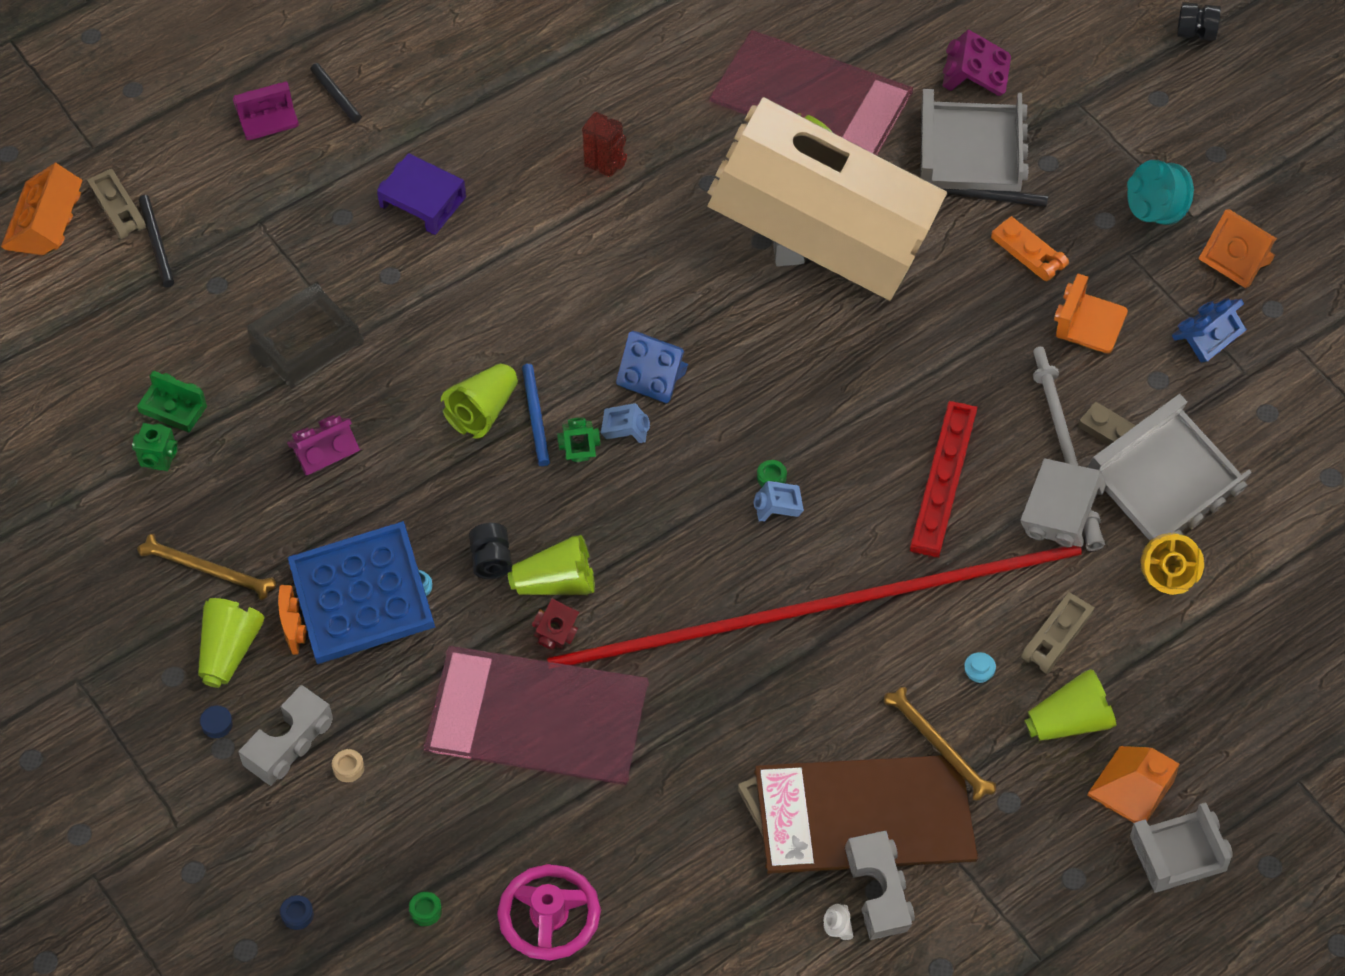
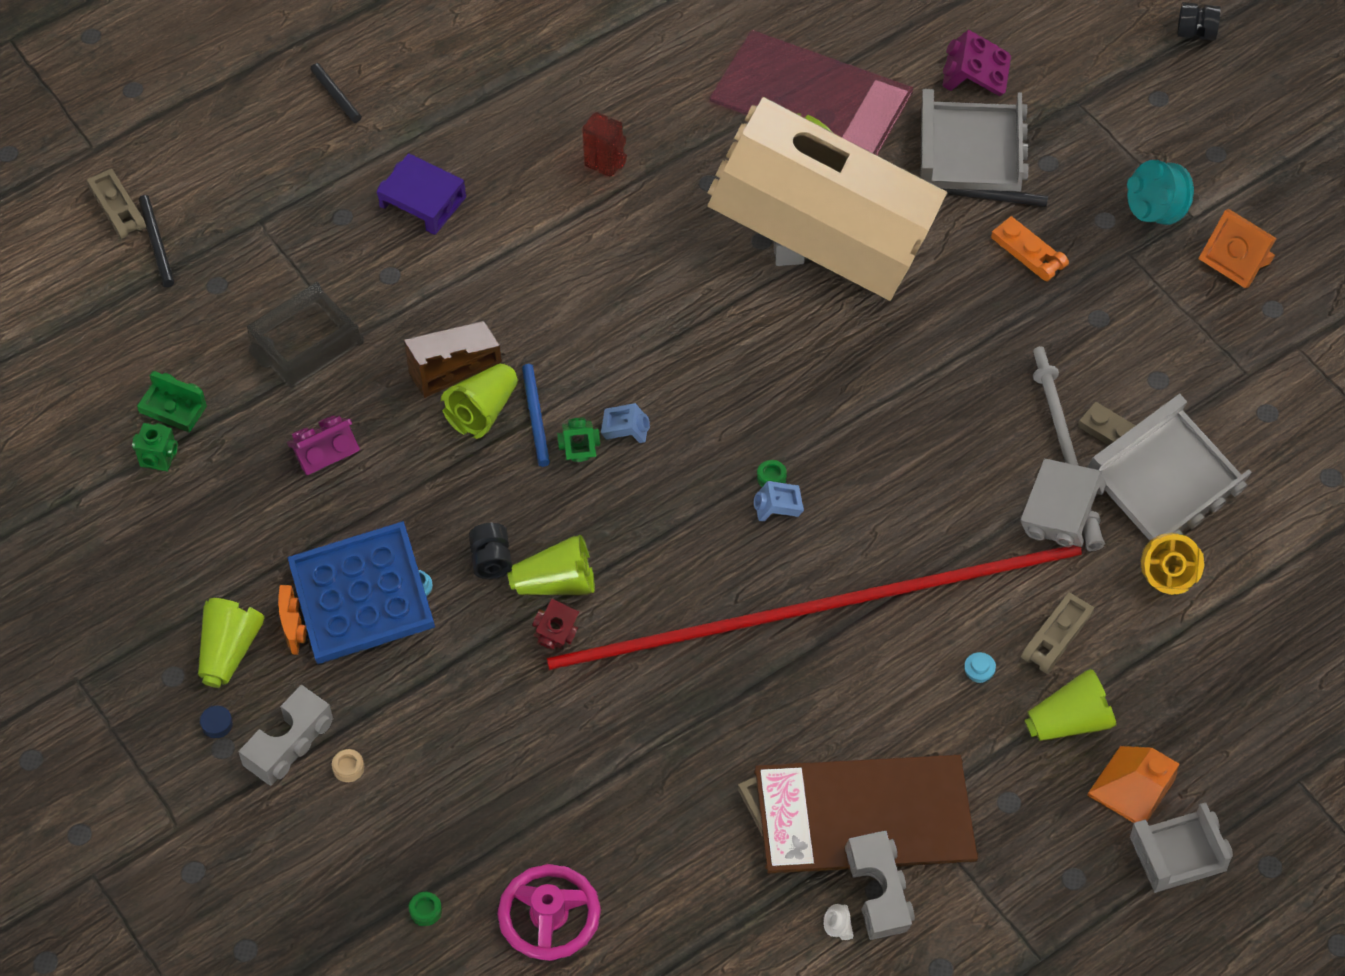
(43, 211): orange slope -> none
(261, 586): pearl gold piece -> none
(266, 110): magenta bracket -> none
(296, 912): dark blue tile -> none
(450, 356): none -> reddish brown wedge
(537, 715): clear pink piece -> none
(650, 366): blue bracket -> none
(943, 479): red tile -> none
(979, 785): pearl gold piece -> none
(1088, 318): orange bracket -> none
(1212, 328): blue bracket -> none

